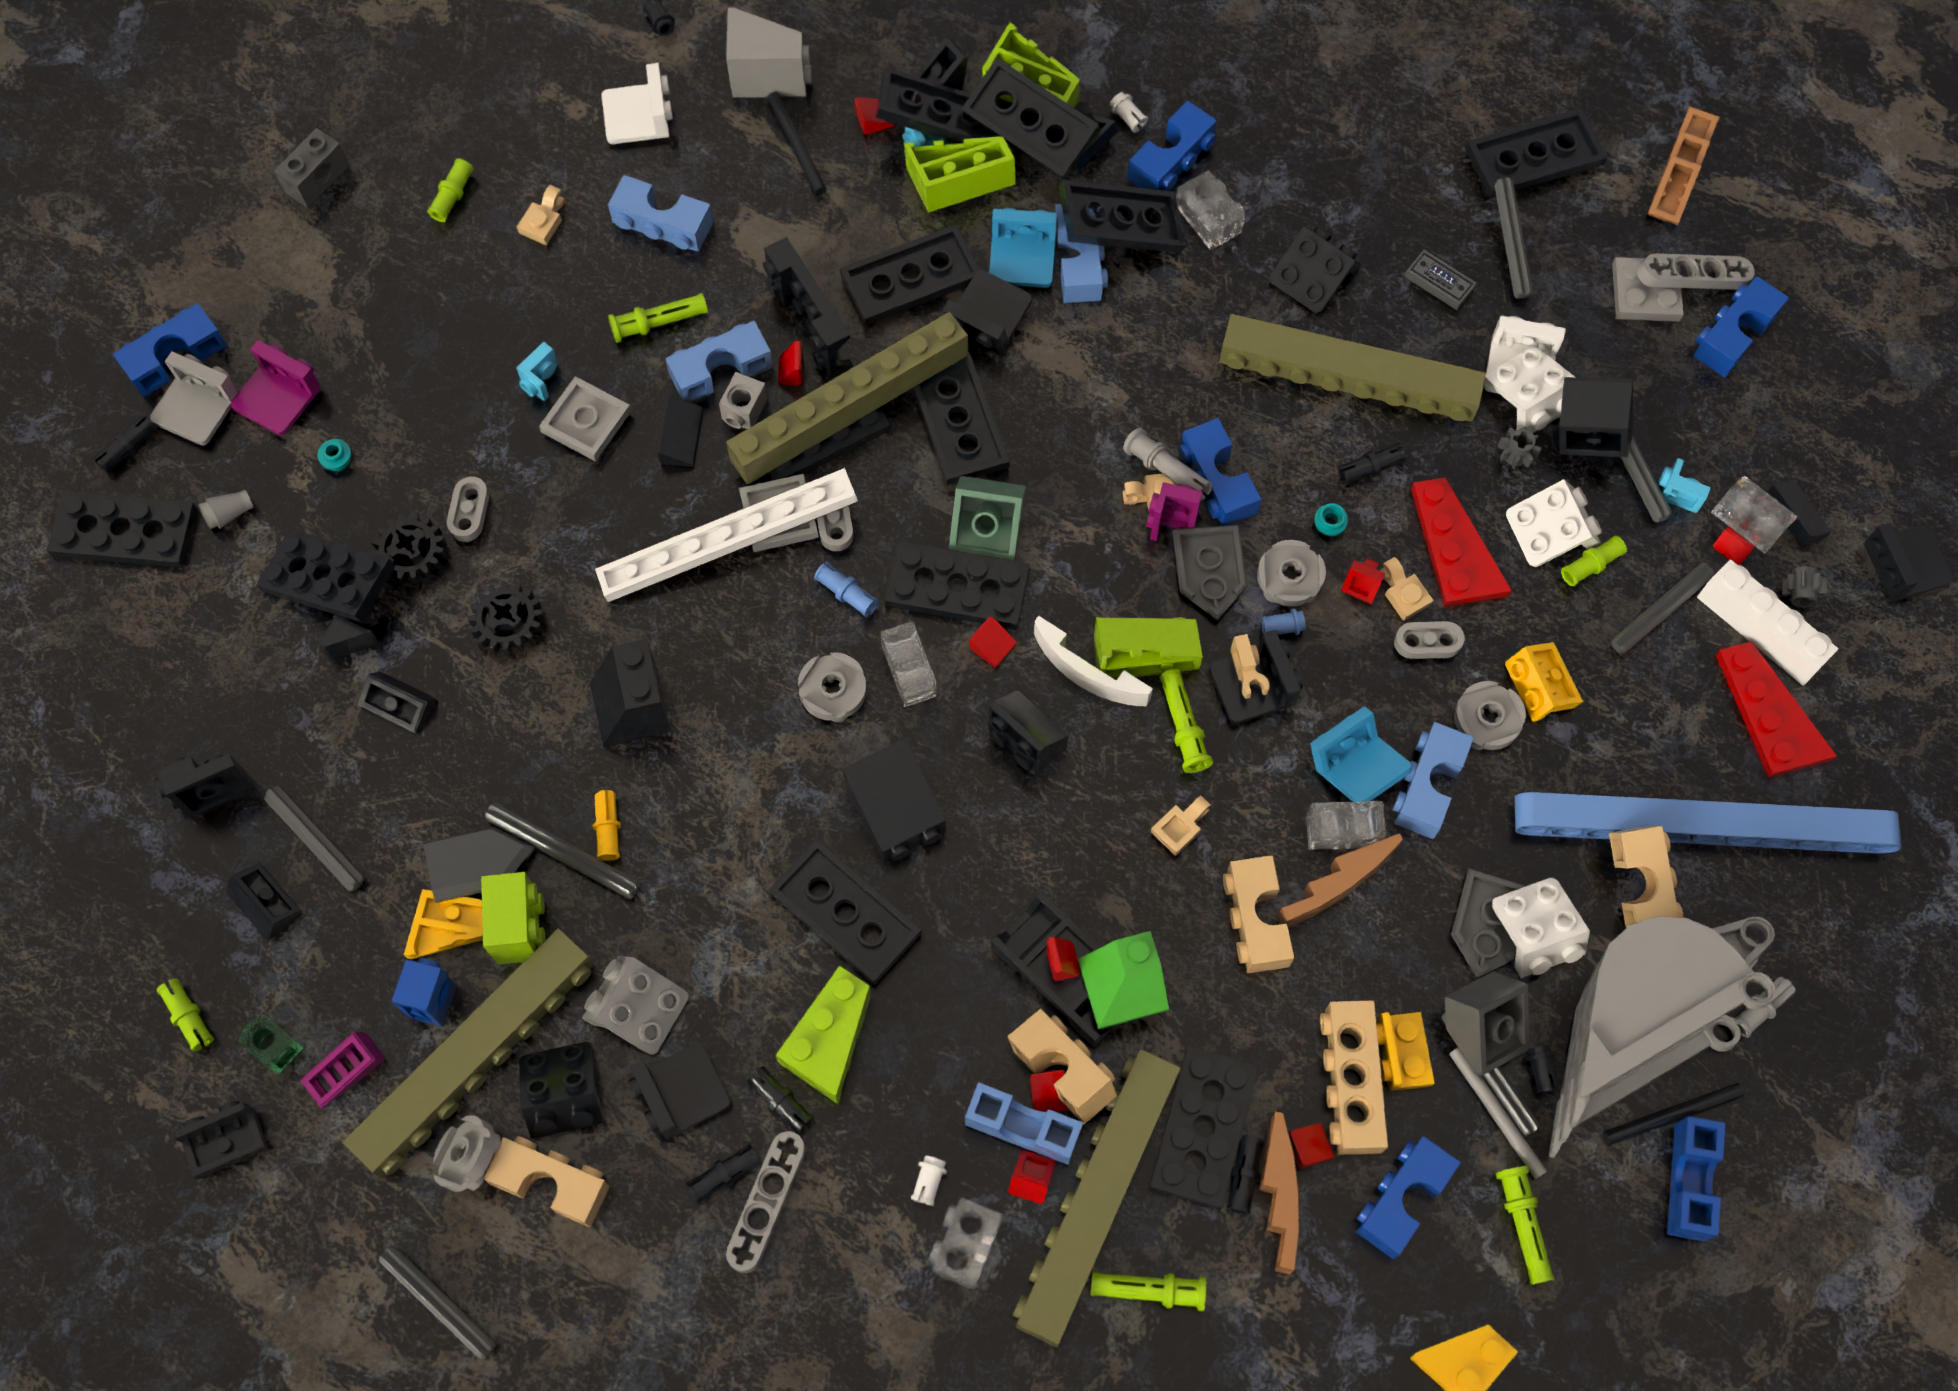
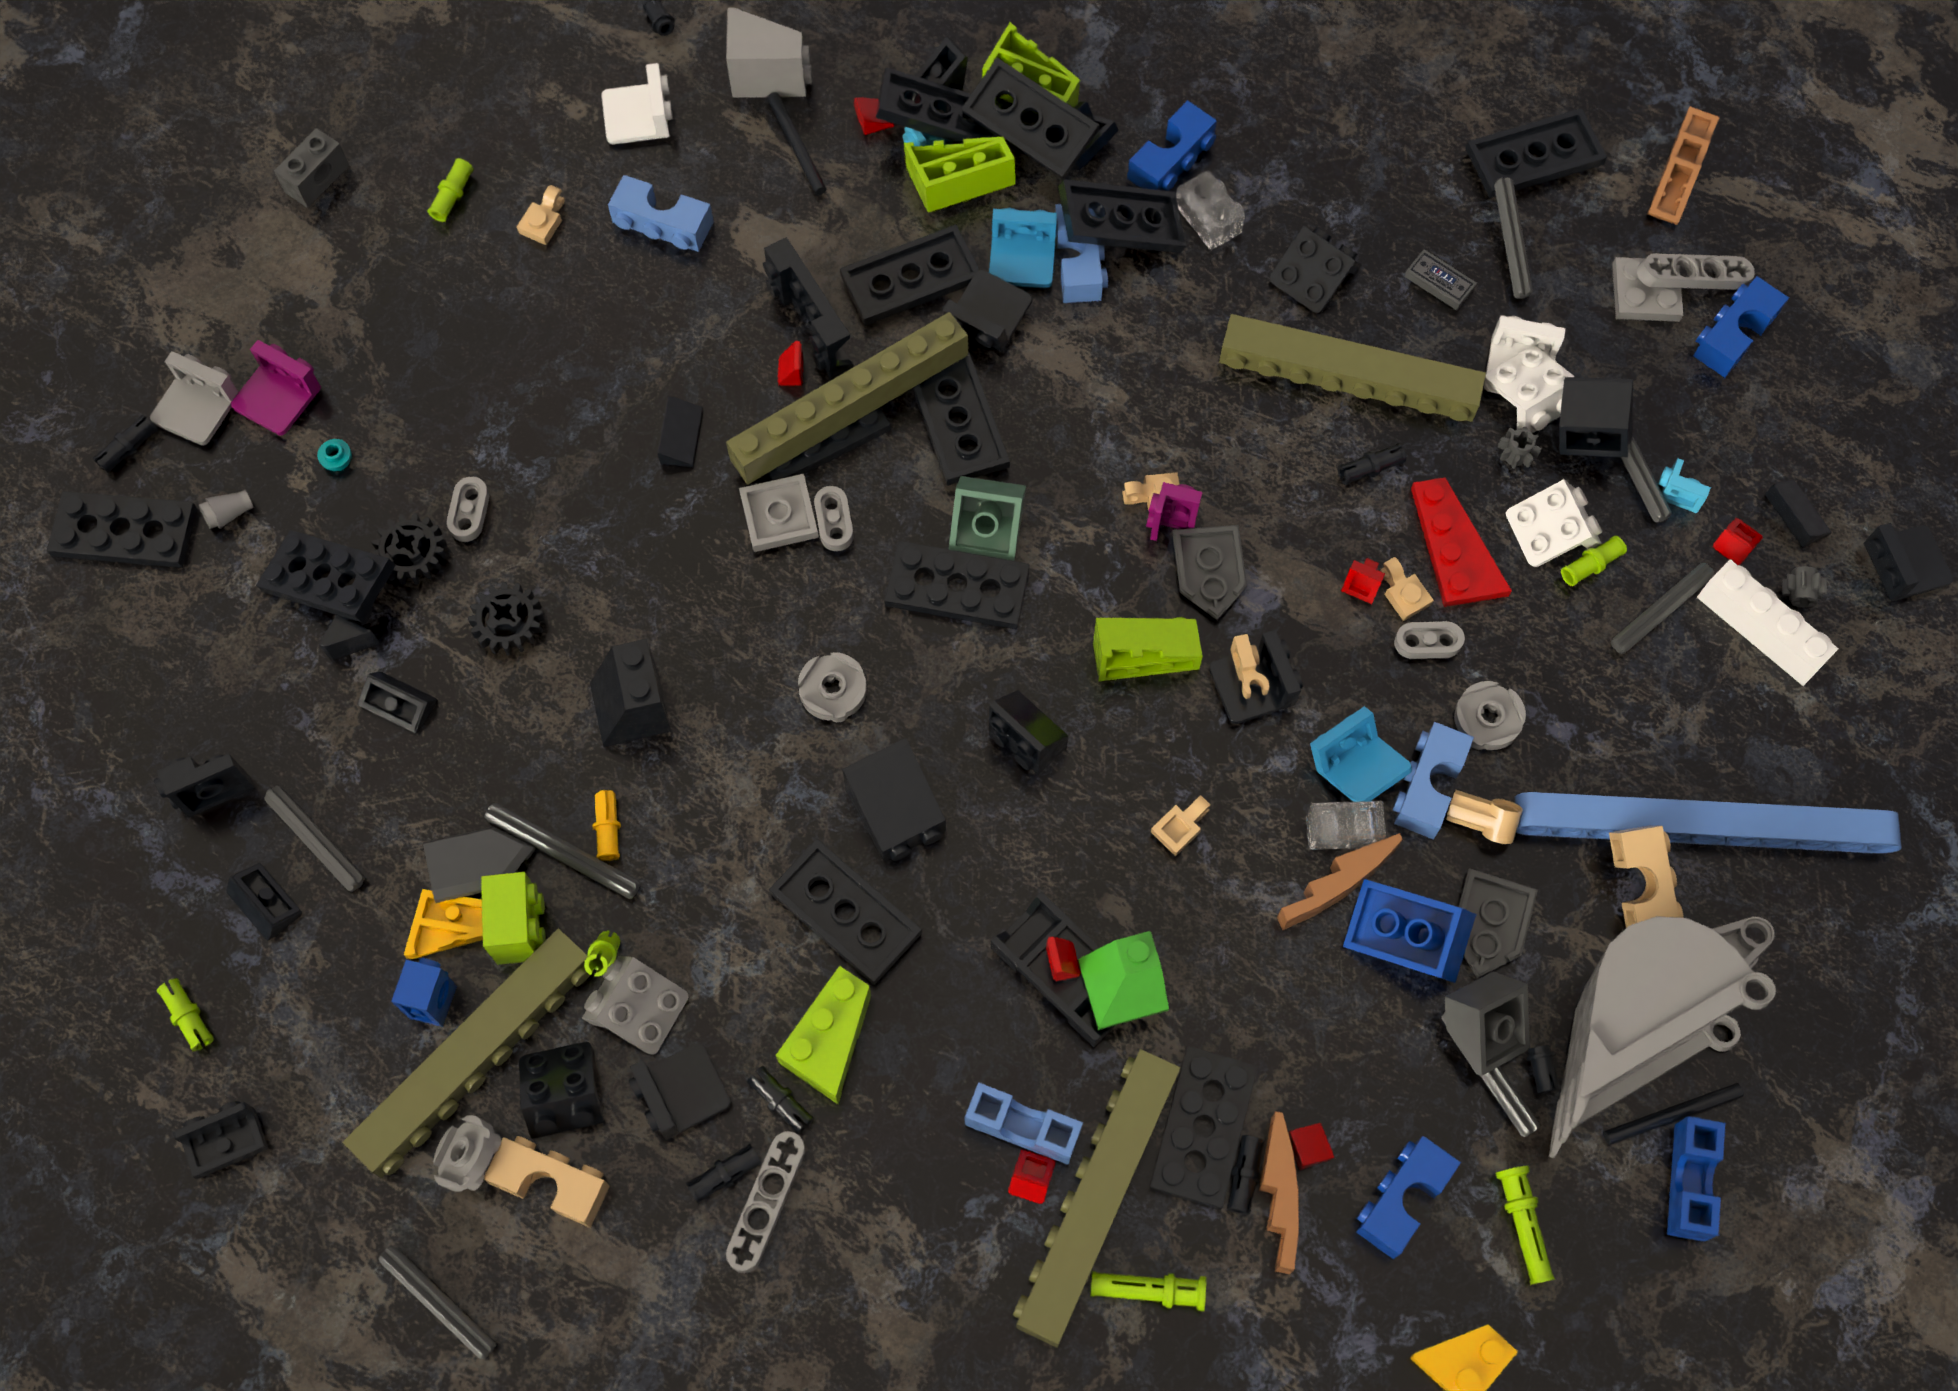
(146, 356): blue arch -> none
(279, 1053): clear green brick -> none
(372, 1060): magenta slope -> none
(535, 368): medium azure bracket -> none
(585, 418): light grey plate -> none
(602, 953): none -> lime pin
(639, 321): lime pin -> none
(726, 535): white plate -> none
(740, 347): medium blue arch -> none
(743, 390): light grey brick -> none
(846, 589): medium blue pin -> none
(908, 663): clear brick -> none
(928, 1180): white pin -> none
(974, 1246): clear brick -> none
(992, 642): red slope -> none
(1044, 1043): tan arch -> none
(1044, 1093): red slope -> none
(1123, 690): white slope -> none
(1124, 107): white pin -> none
(1157, 456): light grey pin -> none
(1188, 735): lime pin -> none
(1231, 497): blue arch -> none
(1261, 945): tan arch -> none
(1284, 623): medium blue pin -> none
(1287, 591): light grey plate -> none
(1331, 511): teal plate -> none
(1359, 1021): tan brick -> none
(1404, 1051): yellow bracket -> none
(1409, 930): none -> blue slope
(1494, 818): none -> tan piece
(1499, 1115): light grey bar -> none
(1542, 680): yellow bracket -> none
(1542, 926): white bracket -> none
(1751, 1019): light grey axle -> none
(1754, 514): clear brick -> none
(1774, 719): red wing -> none

